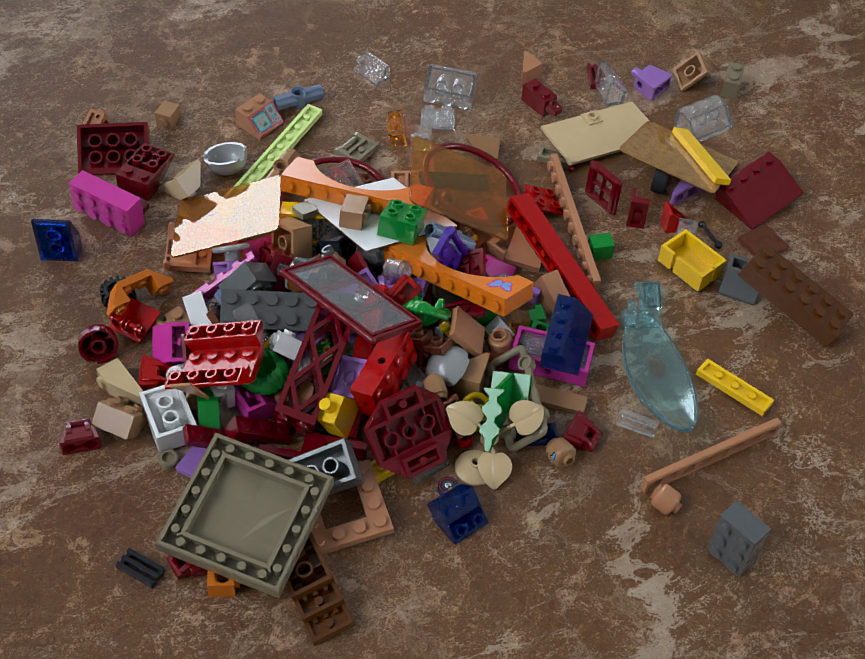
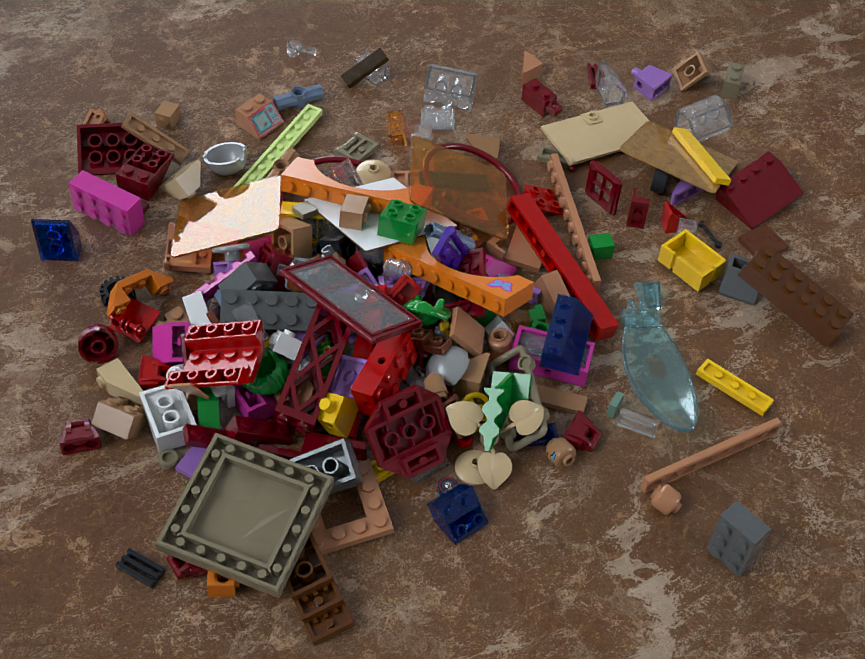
(154, 137): none -> medium nougat tile
(294, 47): none -> clear bar
(364, 67): none -> dark brown tile
(373, 171): none -> tan dish
(615, 405): none -> sand green tile

